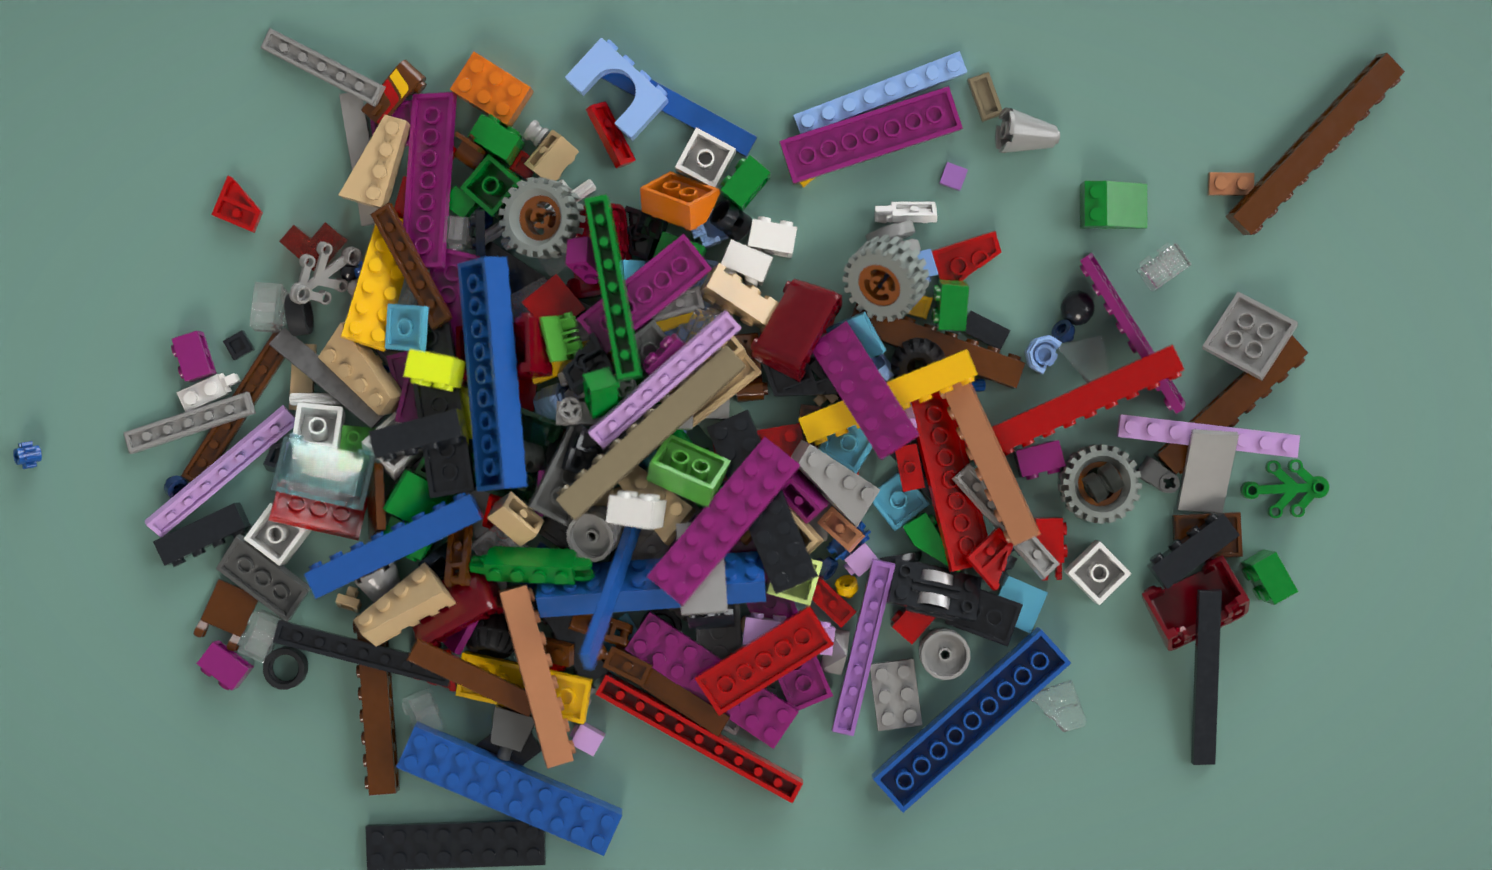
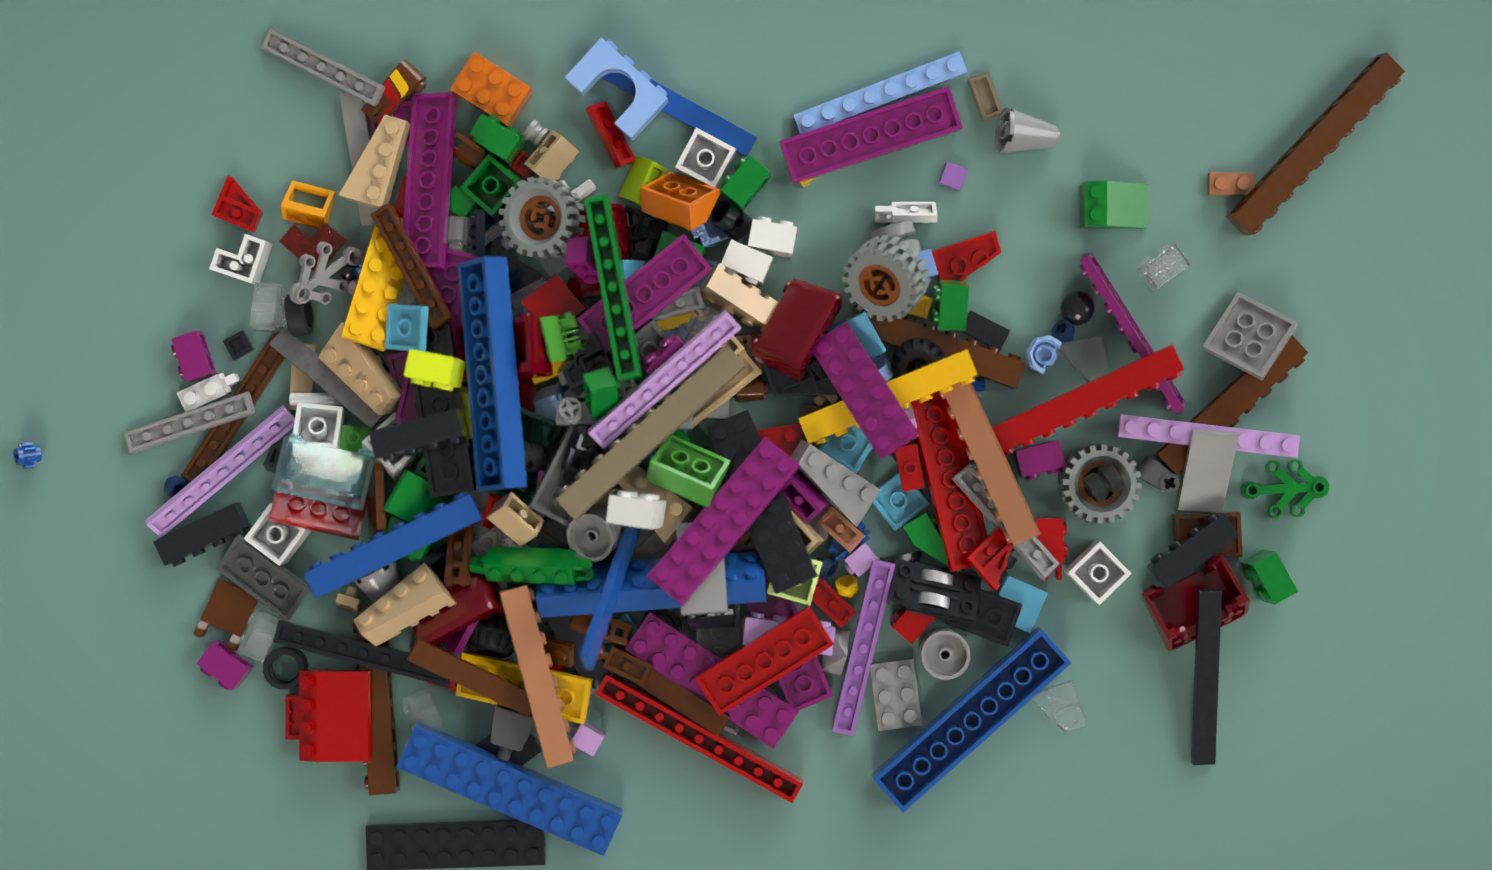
(248, 263): none -> white brick
(292, 717): none -> red plate
(303, 213): none -> light orange tile
(334, 715): none -> red slope
(640, 174): none -> lime panel

